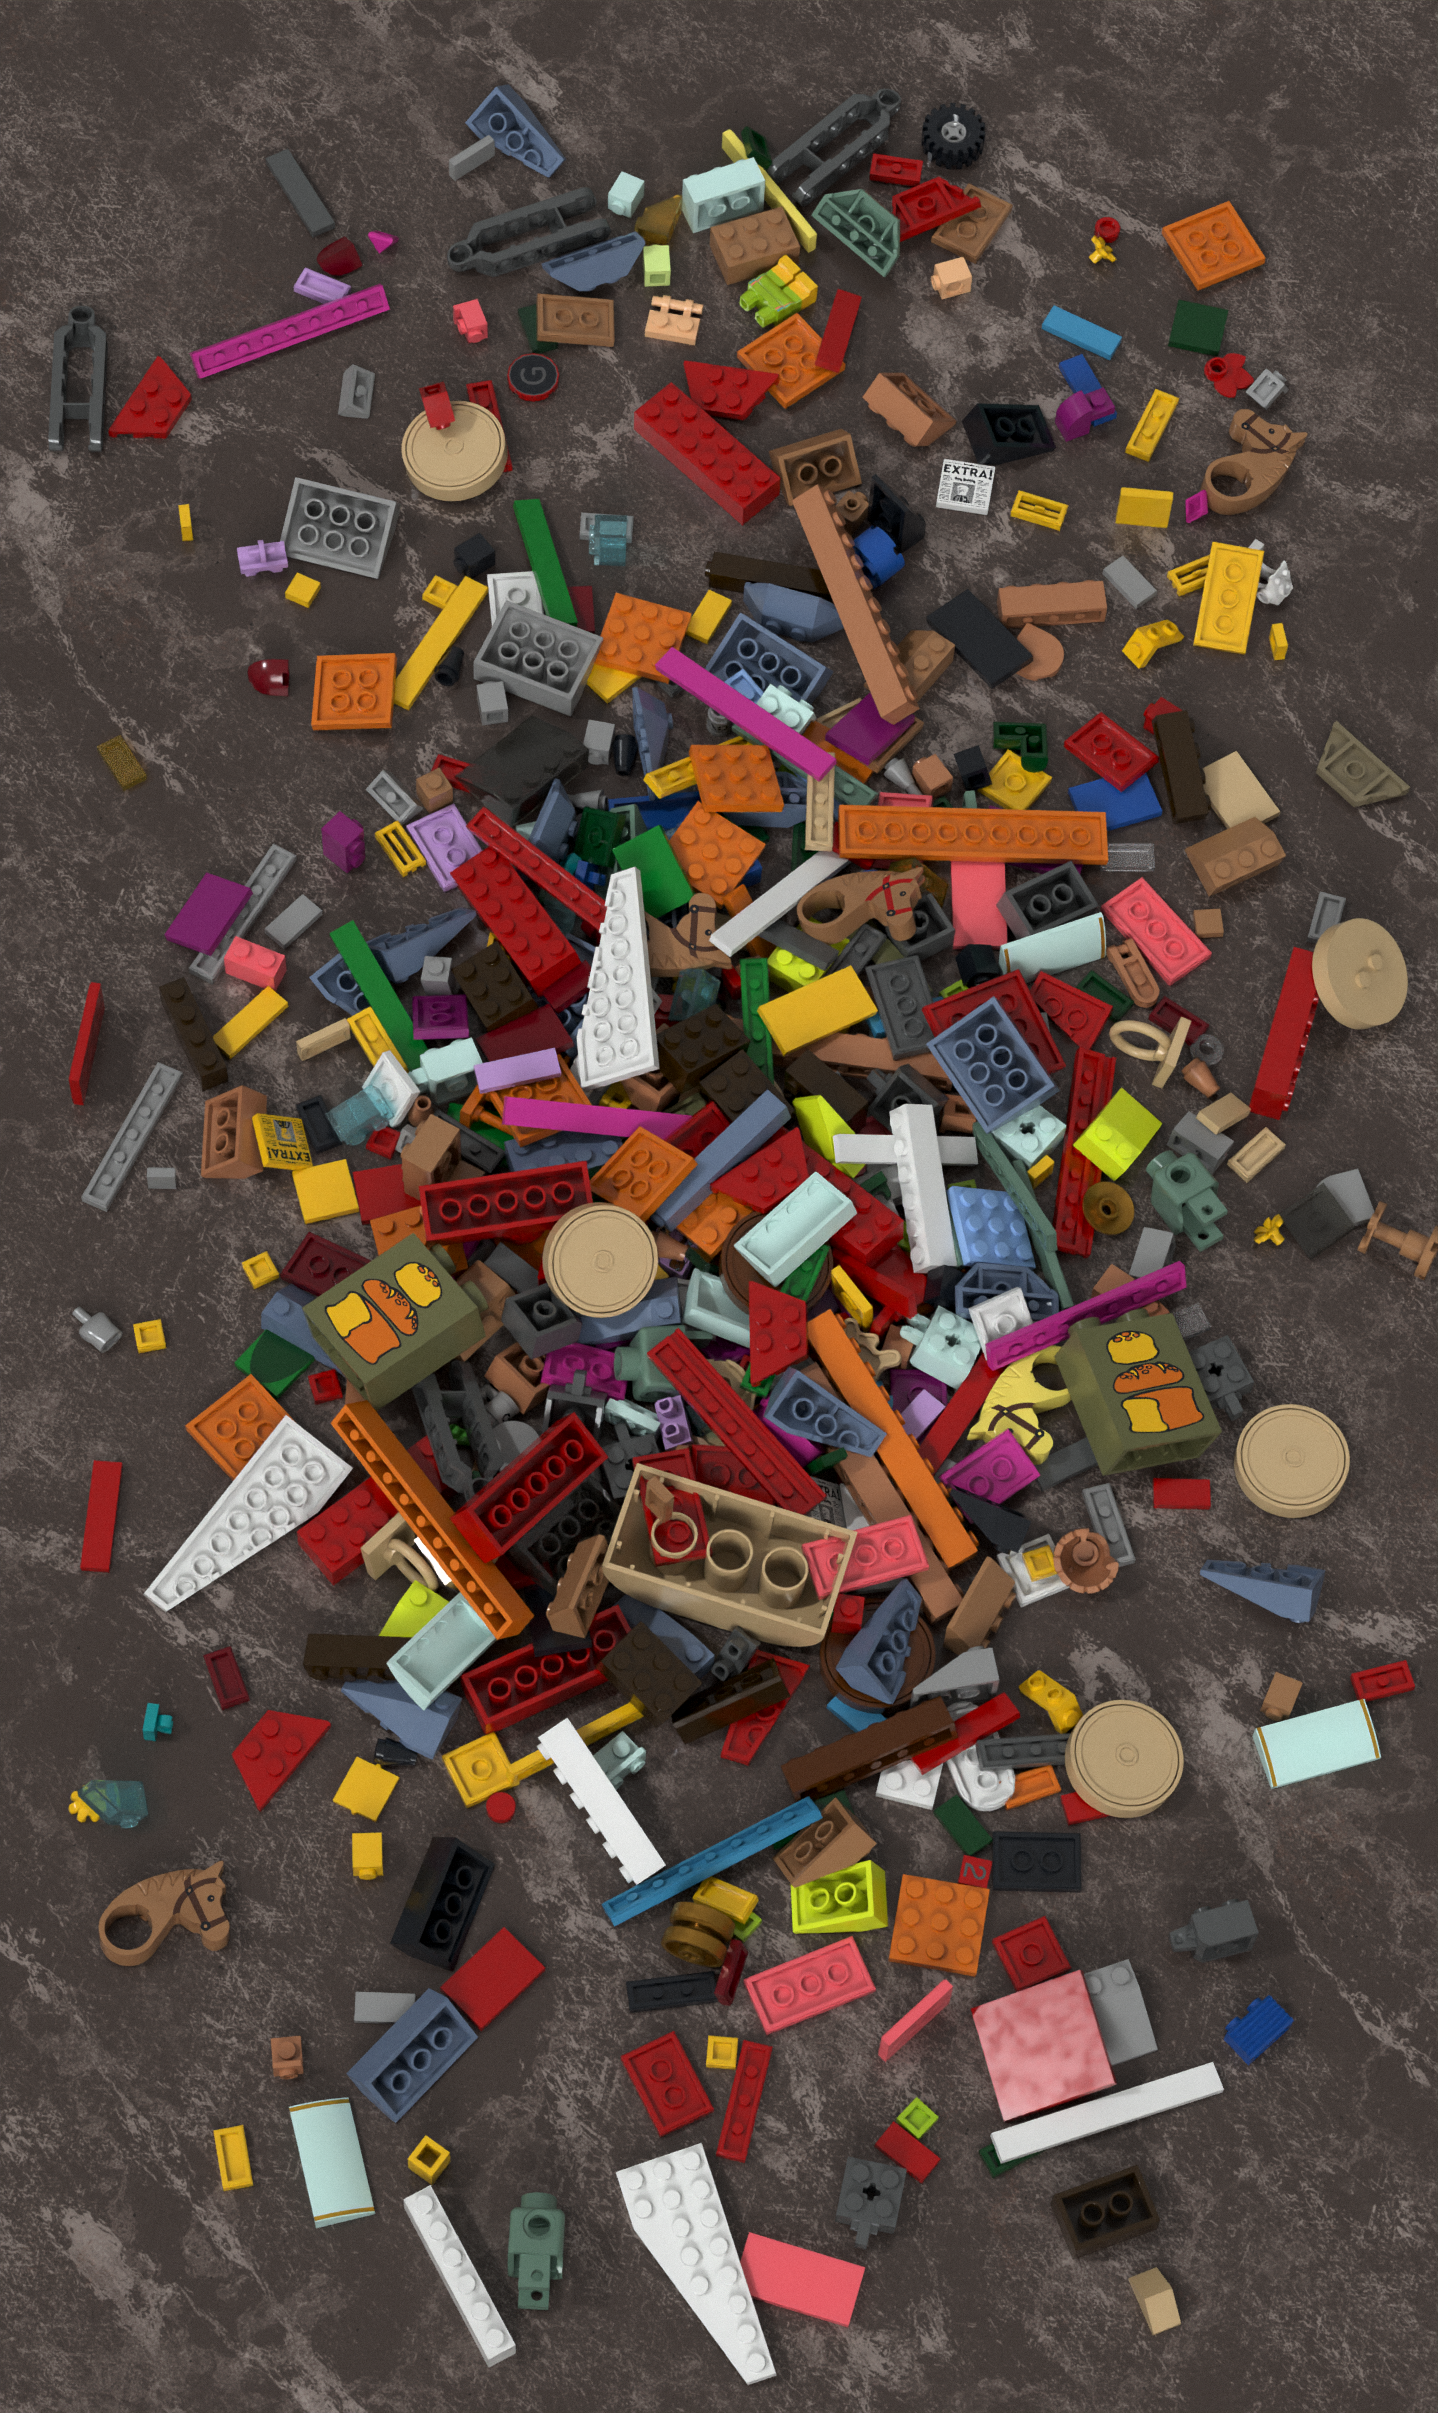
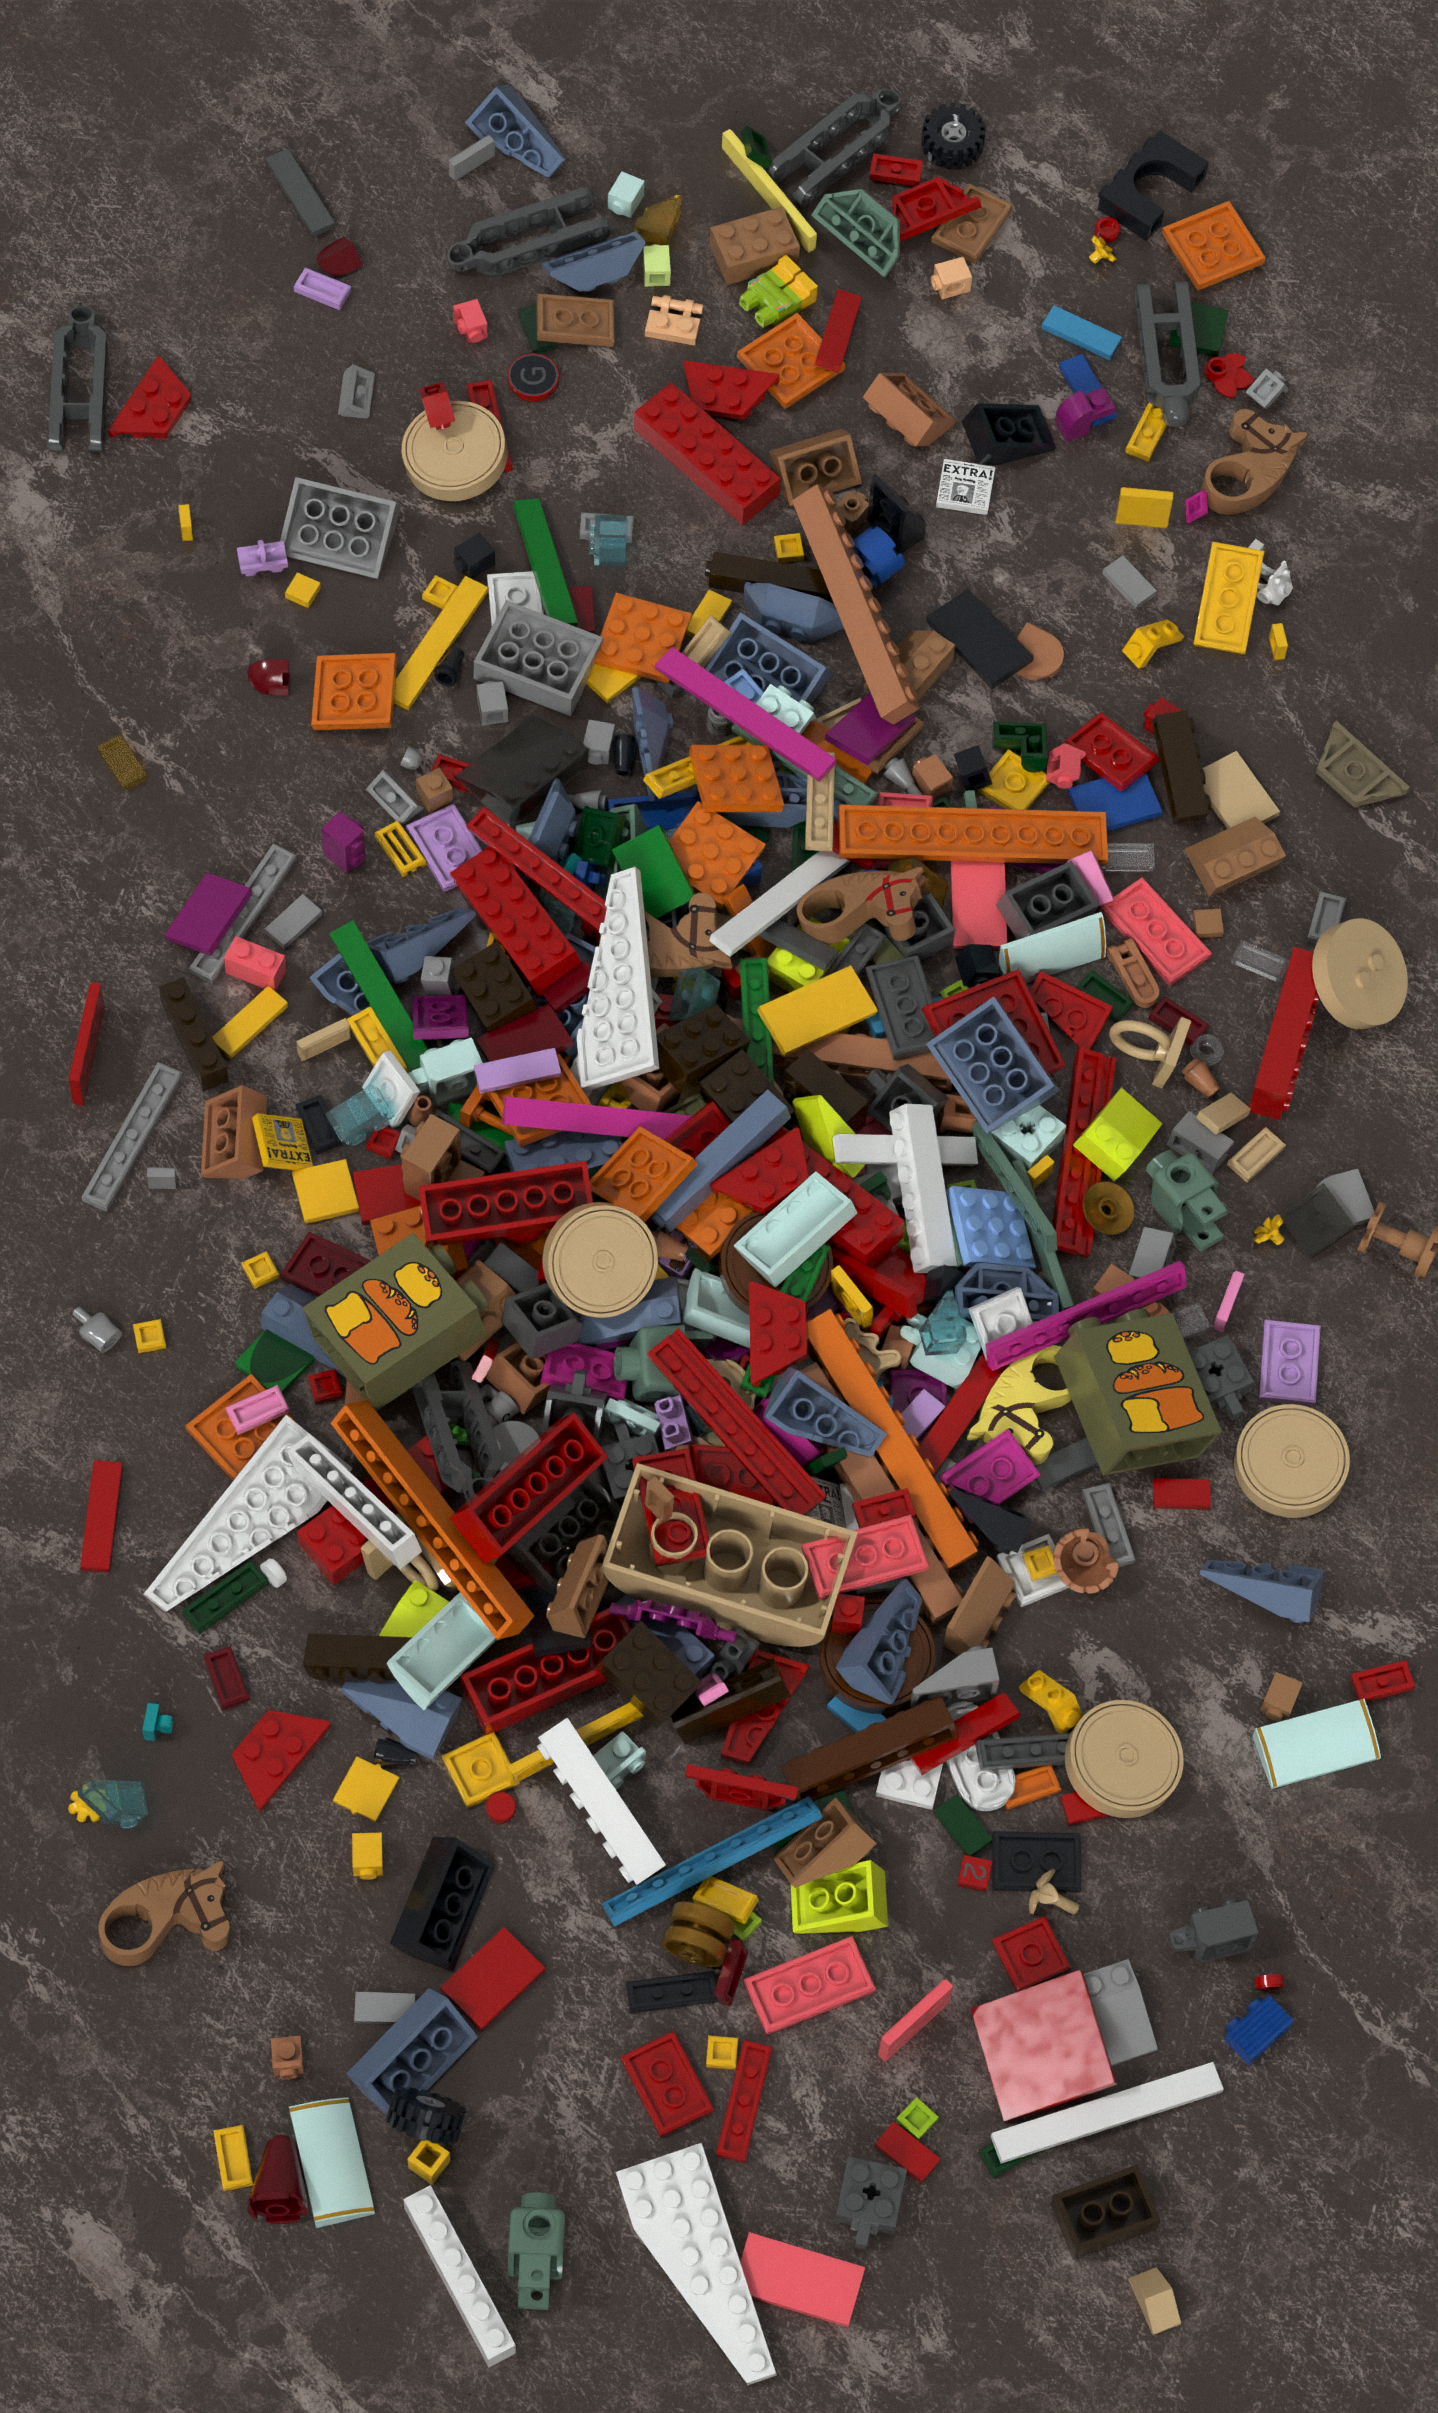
(224, 1597): none -> dark green tile
(257, 1410): none -> bright pink tile
(273, 1572): none -> white tile
(279, 2184): none -> dark red cone
(289, 331): dark pink plate -> none
(354, 1501): none -> white brick
(382, 240): dark pink slope -> none
(411, 759): none -> light grey hinge
(426, 2115): none -> black wheel
(485, 1360): none -> tile
(685, 1618): none -> magenta plate
(706, 641): none -> tan tile
(710, 1689): none -> bright pink tile
(723, 194): light aqua brick -> none
(739, 1789): none -> red wing
(788, 548): none -> yellow tile
(883, 1508): none -> red plate
(939, 1925): orange plate -> none
(943, 1328): none -> clear light blue slope
(1037, 513): yellow tile -> none
(1048, 1894): none -> tan plant
(1052, 604): nougat brick -> none
(1064, 765): none -> coral brick
(1092, 874): none -> bright pink tile
(1161, 157): none -> black arch
(1172, 399): none -> dark grey piece
(1184, 584): yellow tile -> none
(1228, 1301): none -> bright pink tile
(1260, 961): none -> clear tile
(1269, 1982): none -> red tile
(1289, 1362): none -> lavender tile

